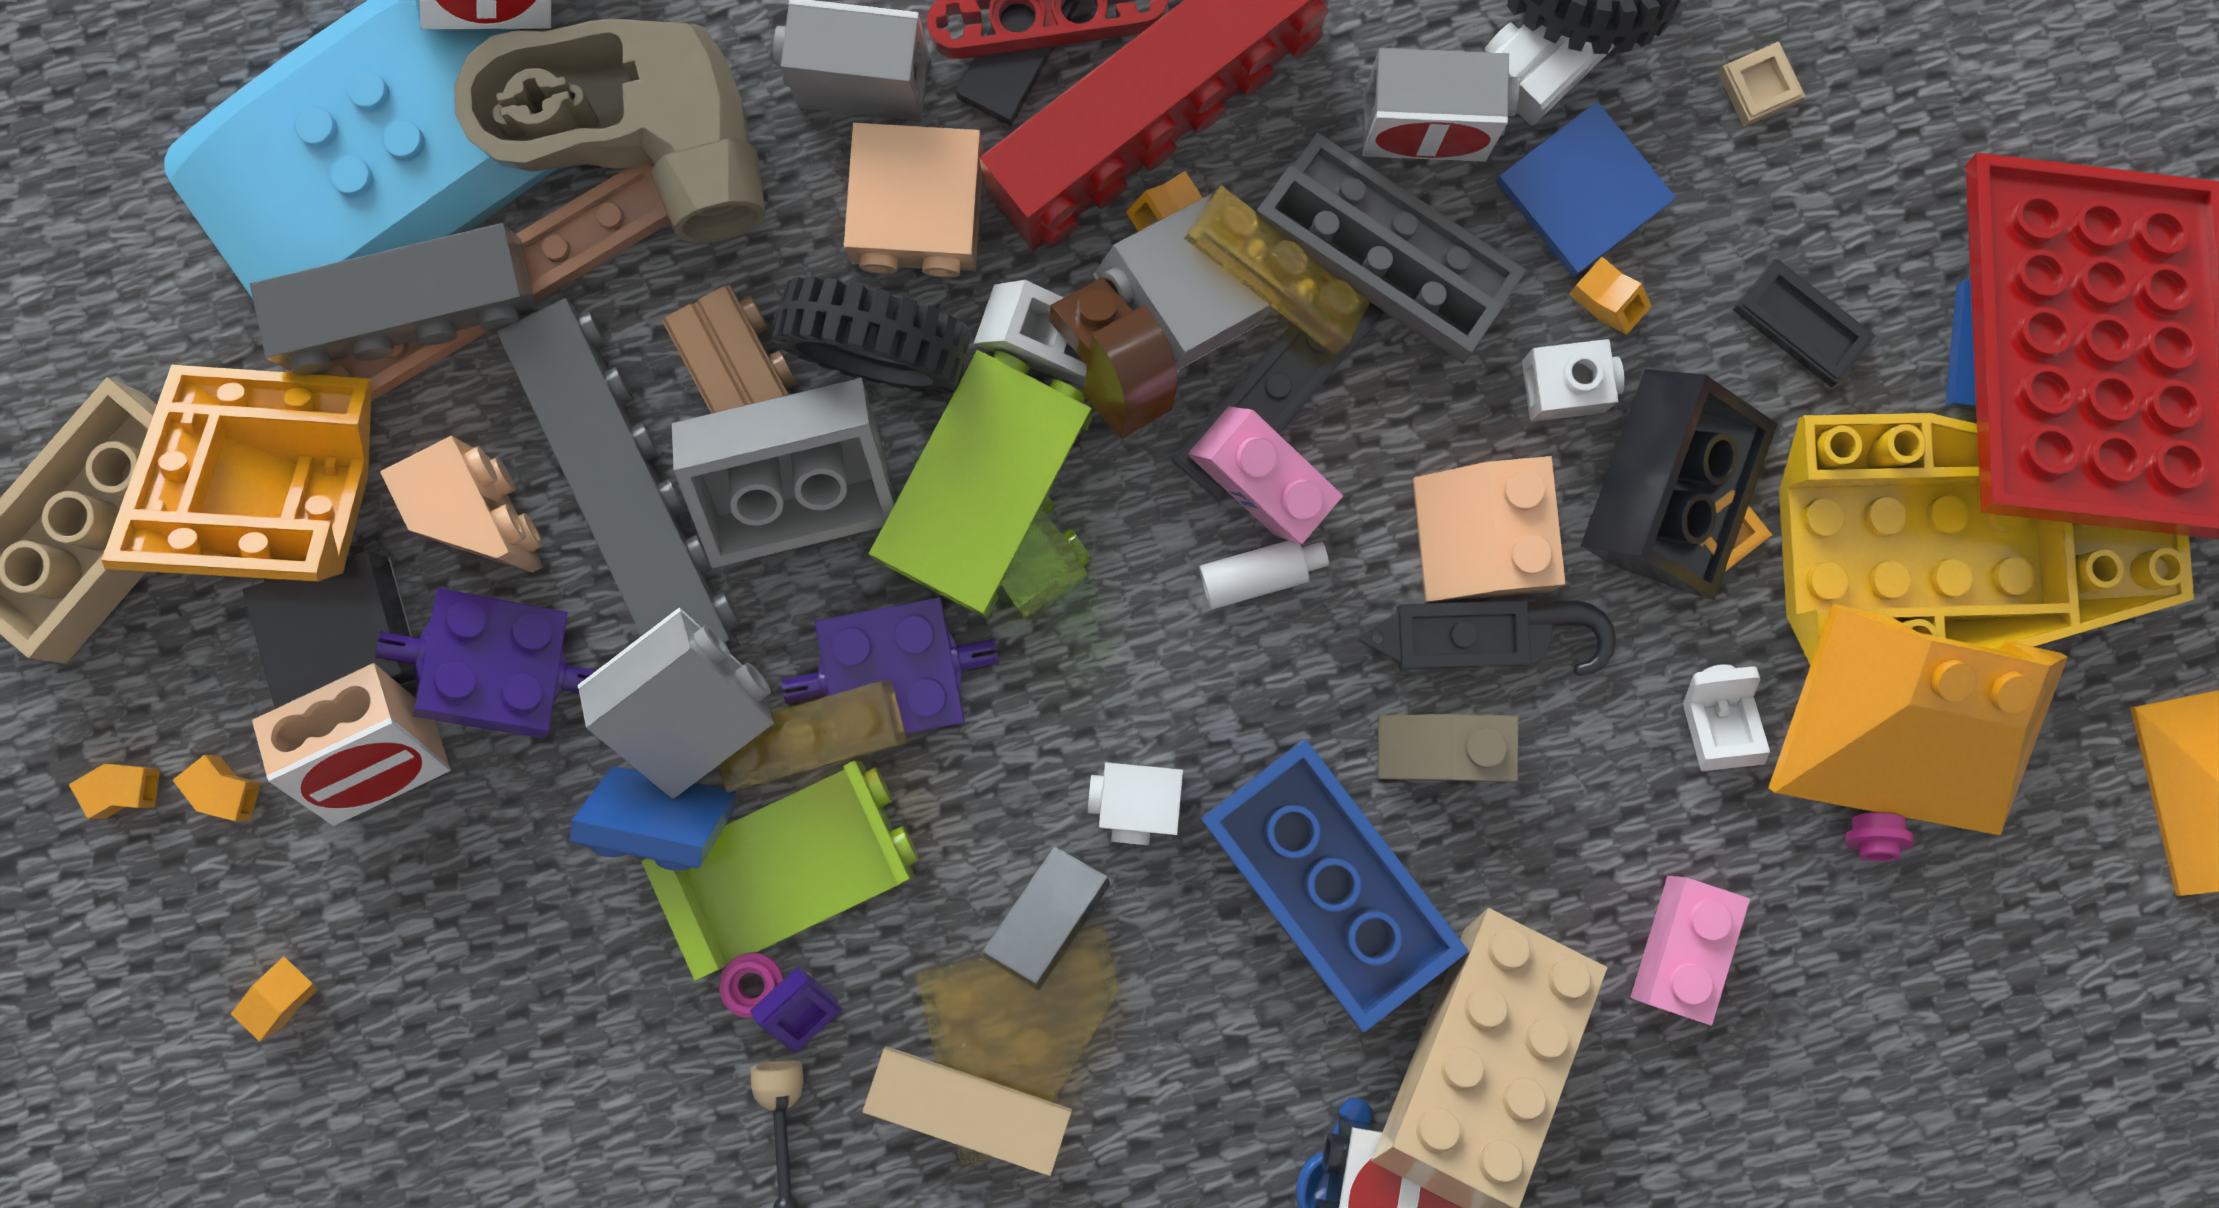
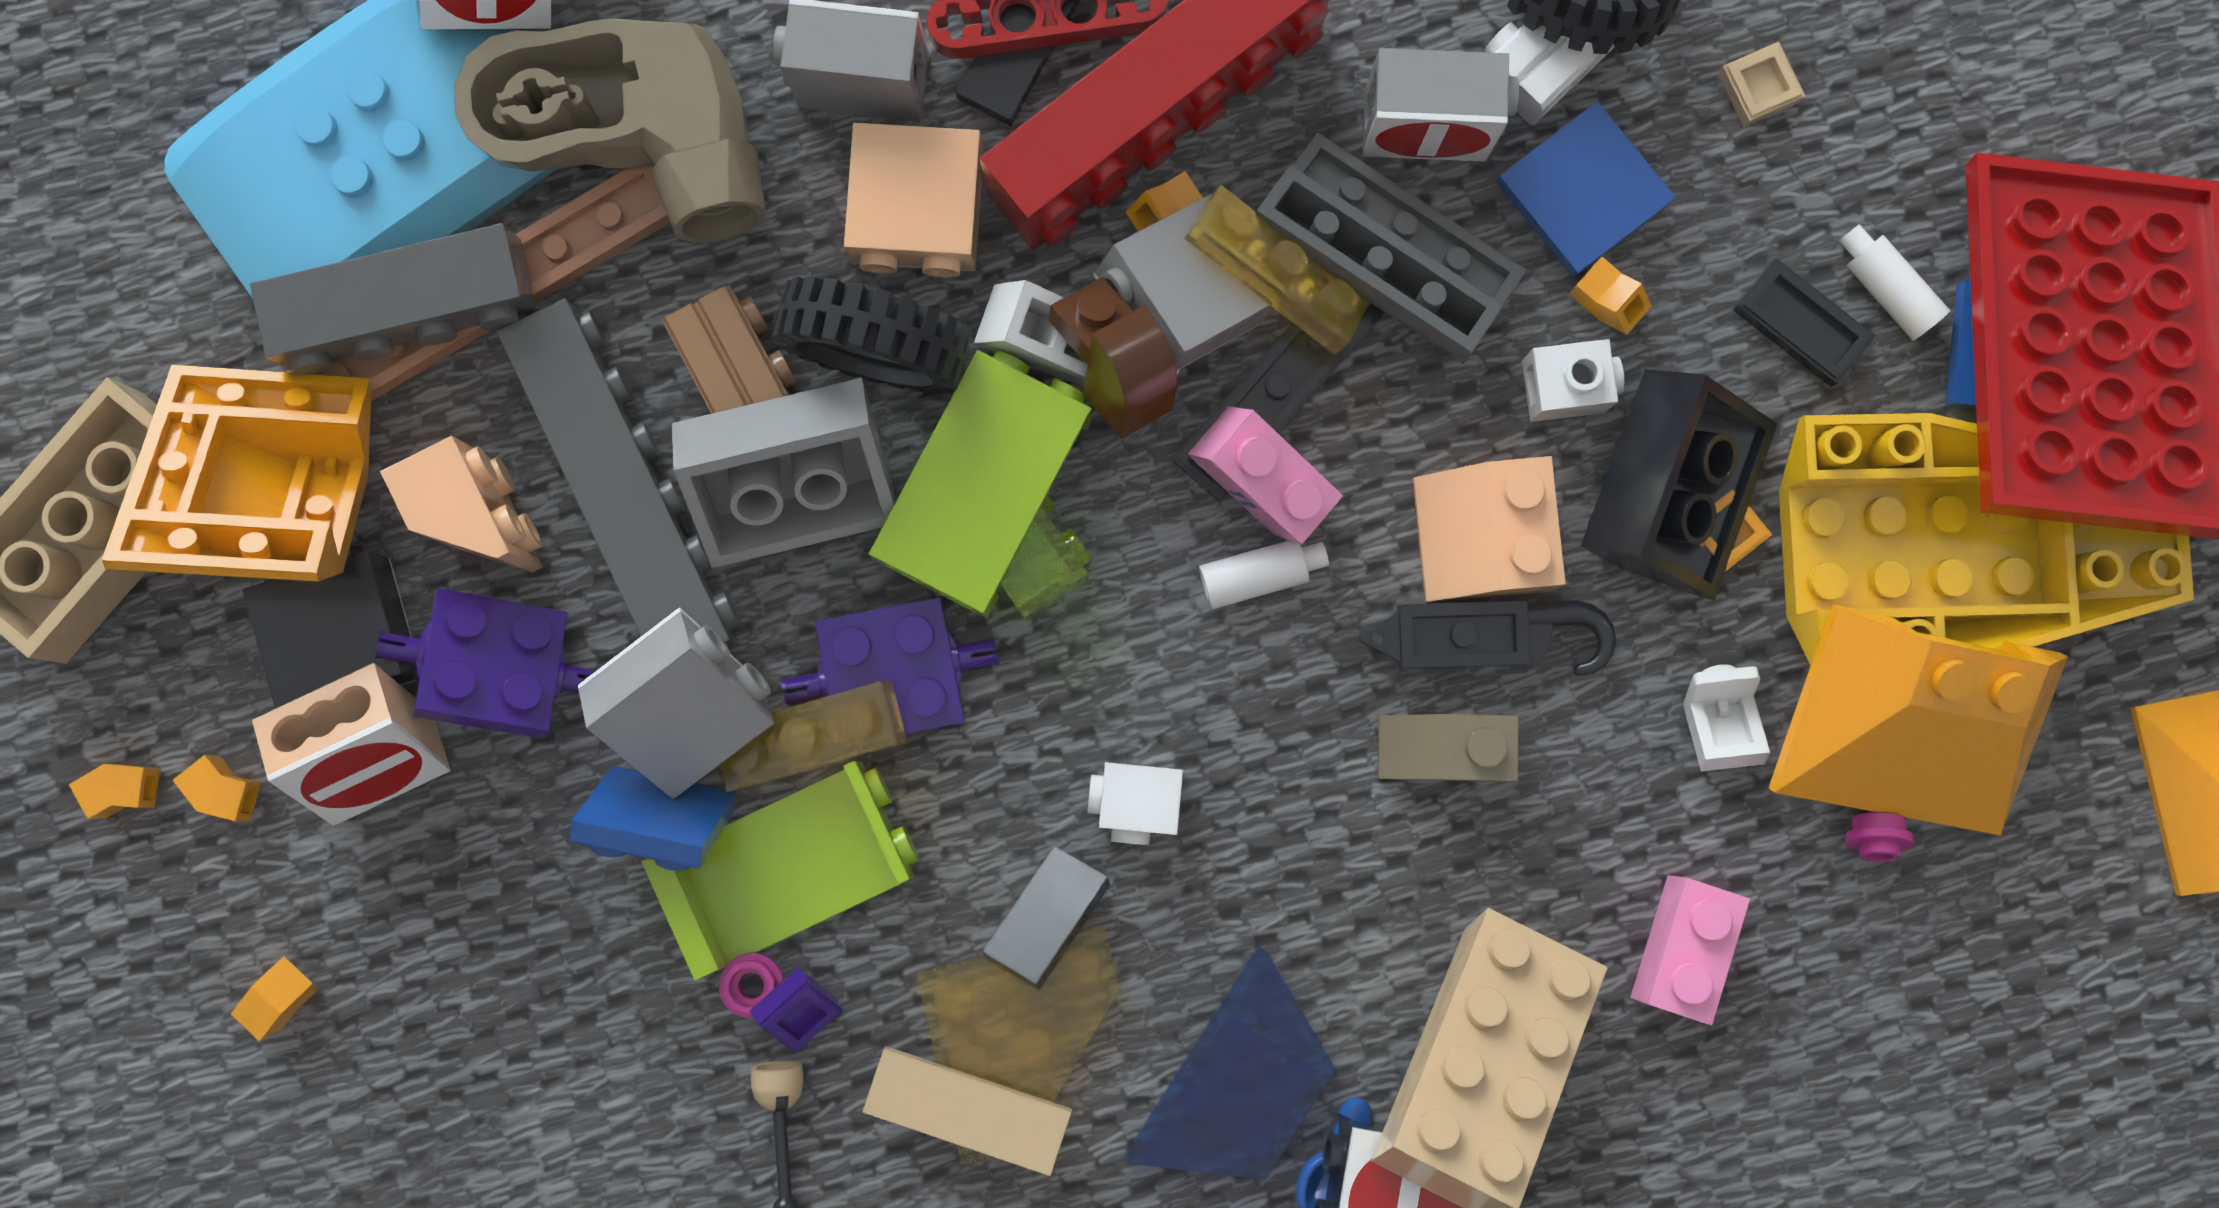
(1239, 1084): none -> clear blue wing
(1333, 885): blue brick -> none
(1893, 282): none -> white cylinder

